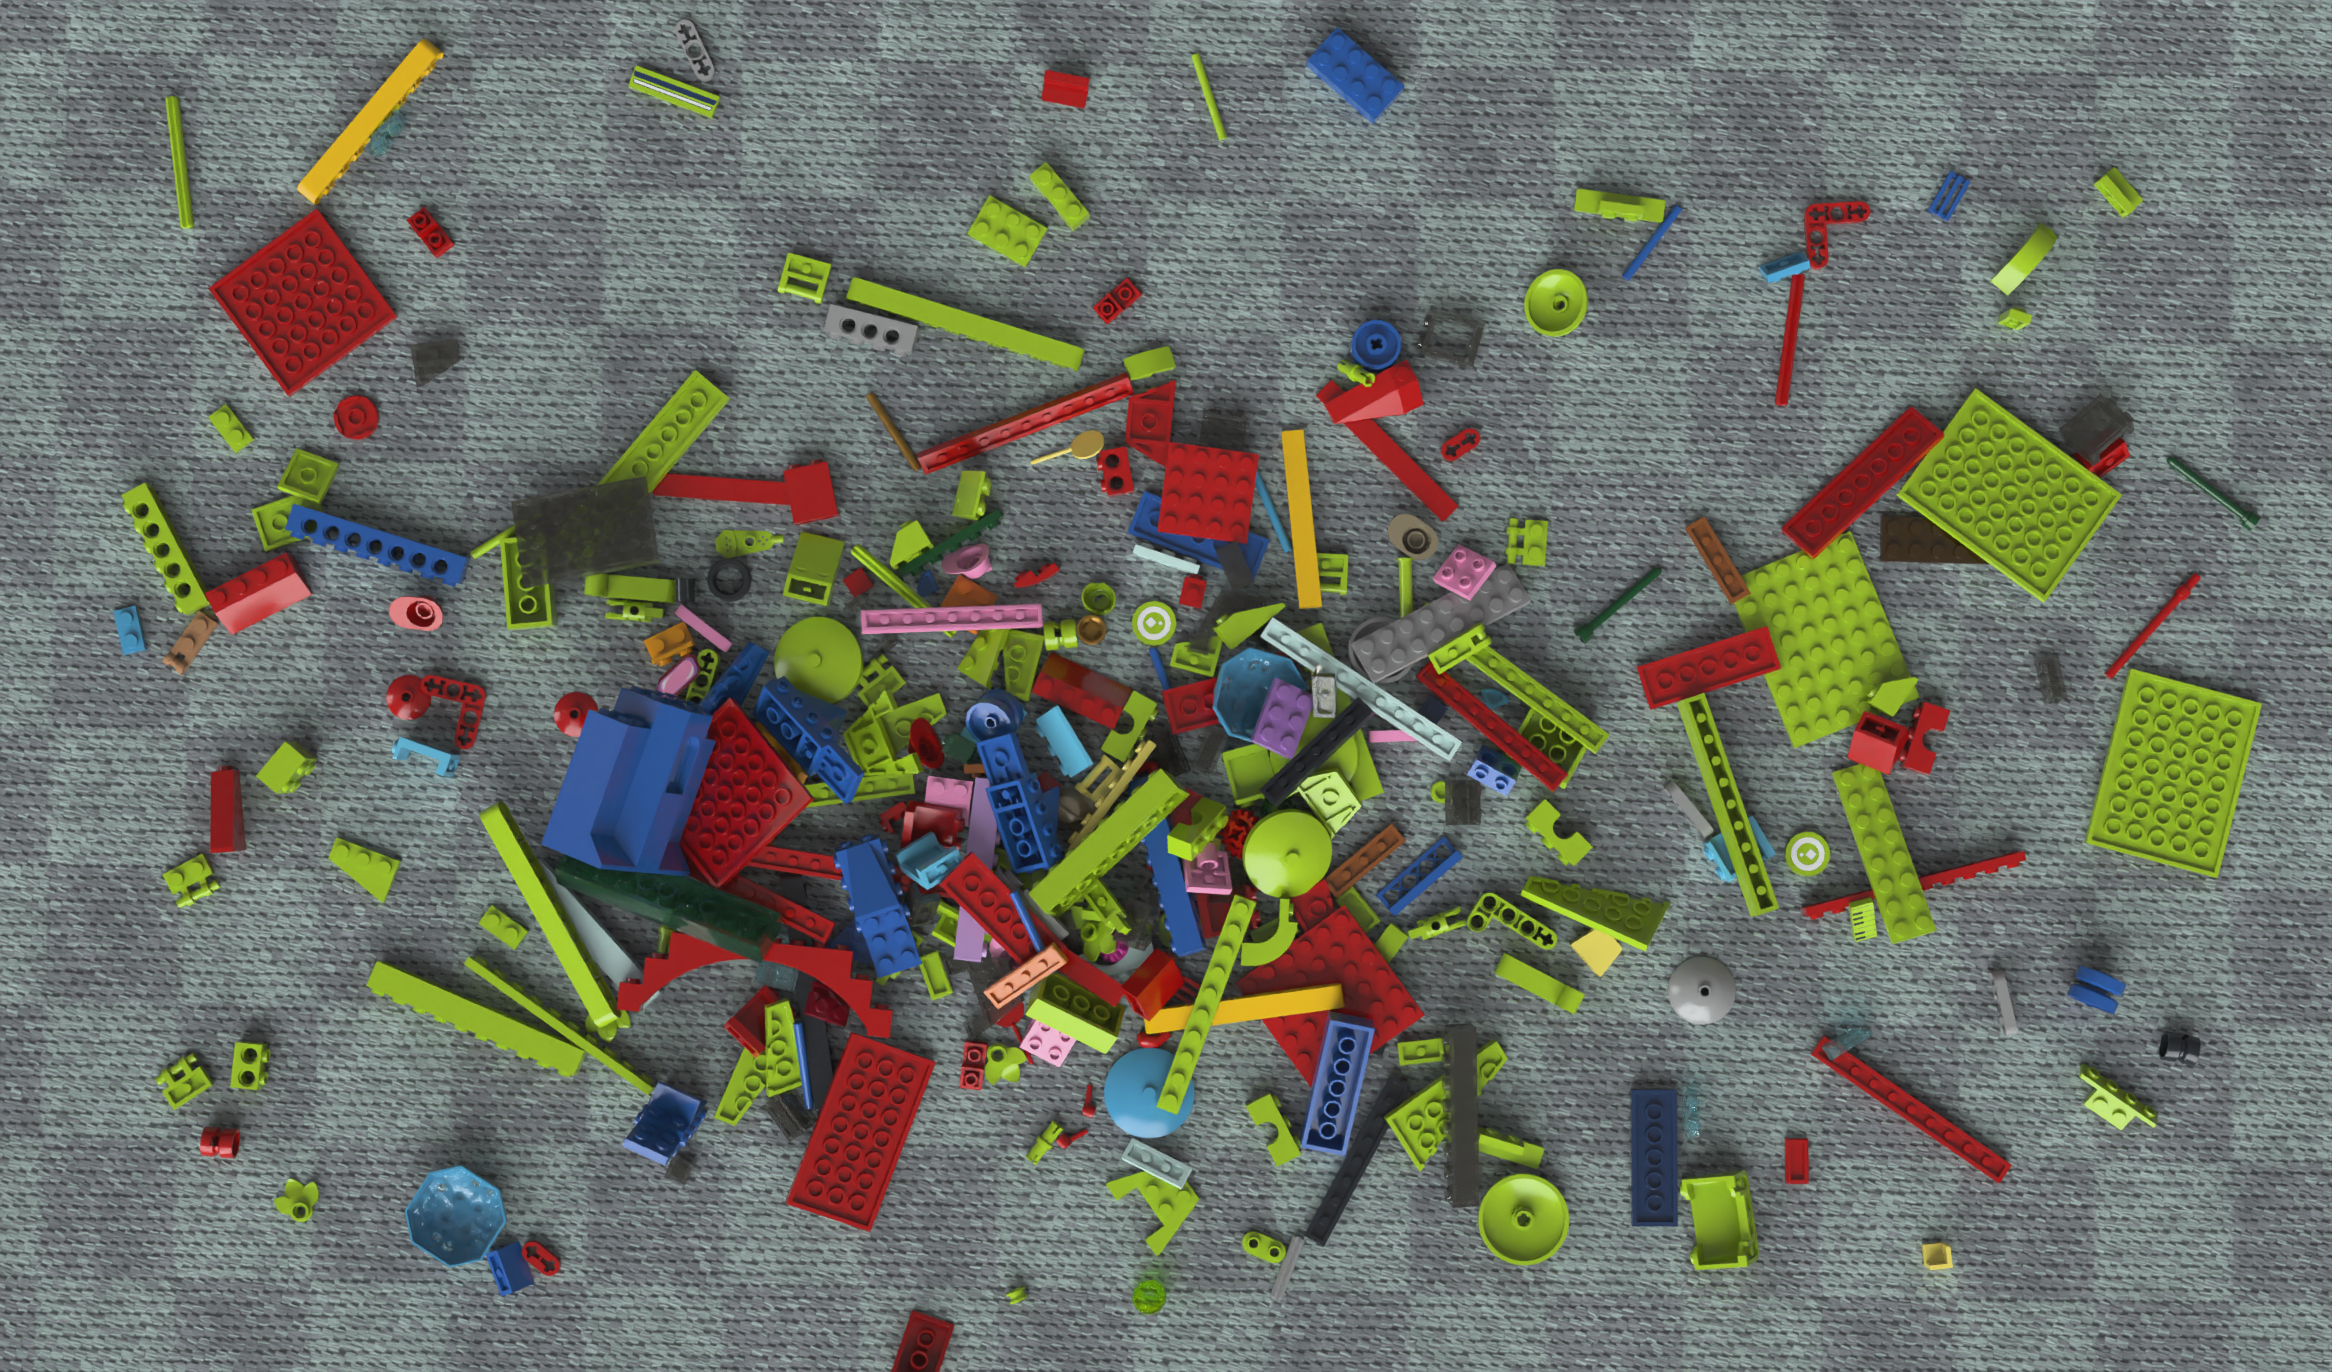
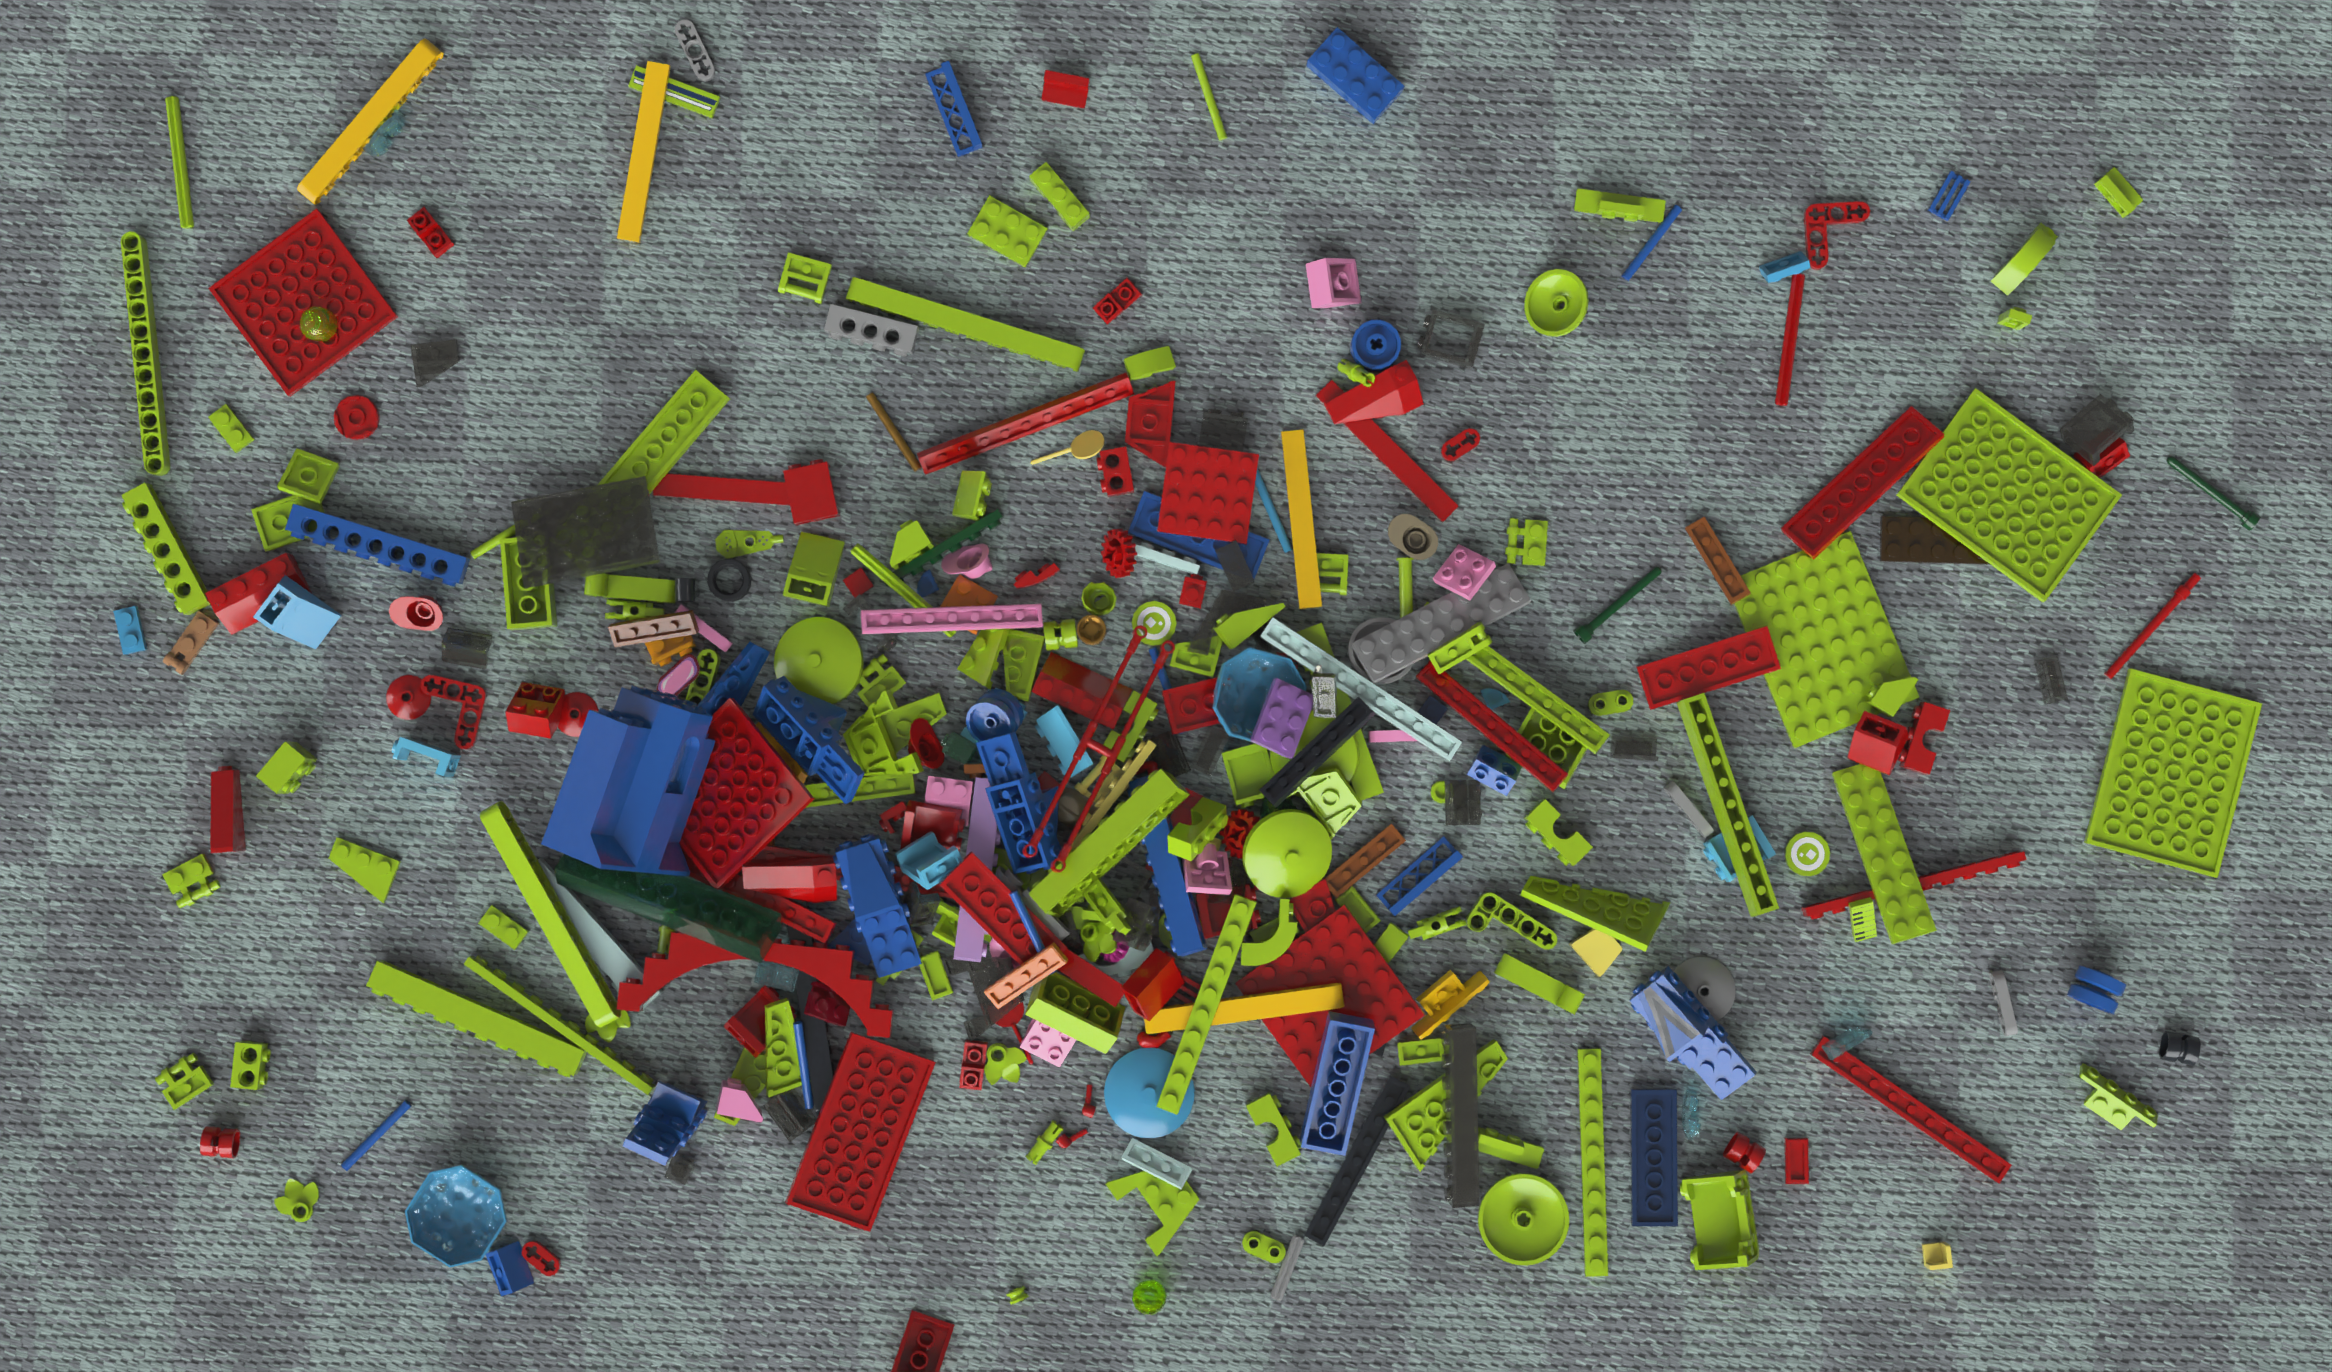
(138, 345): none -> lime beam
(297, 614): none -> slope
(318, 323): none -> clear neon green hair
(375, 1136): none -> blue bar
(466, 648): none -> clear smoke panel
(535, 710): none -> red slope
(643, 151): none -> yellow tile
(653, 628): none -> plate
(737, 1101): none -> bright pink slope
(801, 879): none -> red wedge
(961, 105): none -> blue fence
(1111, 754): none -> red bar
(1119, 553): none -> red gear
(1333, 282): none -> bright pink slope
(1445, 998): none -> yellow bracket
(1592, 1162): none -> lime plate
(1610, 702): none -> lime plate
(1633, 748): none -> clear smoke panel
(1690, 1032): none -> wedge
(1746, 1153): none -> red wheel

